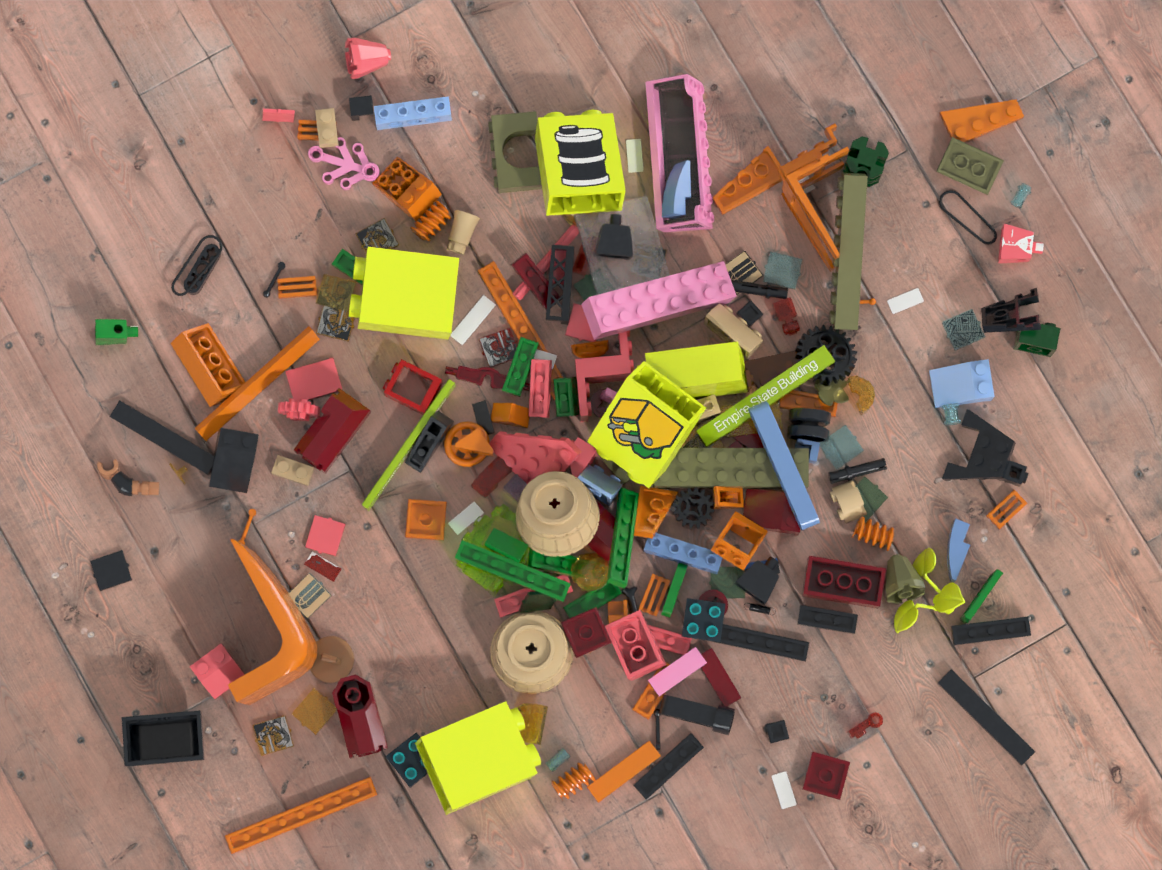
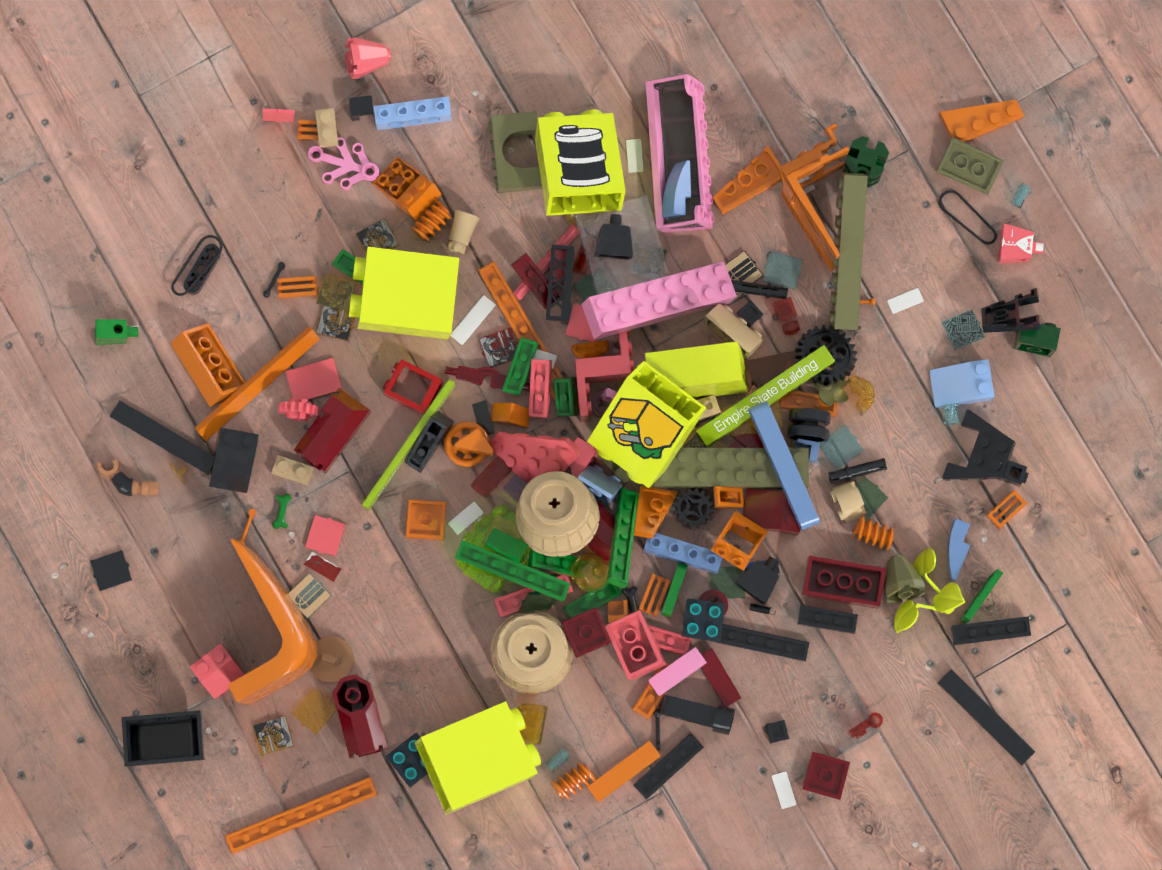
(280, 520): none -> green piece

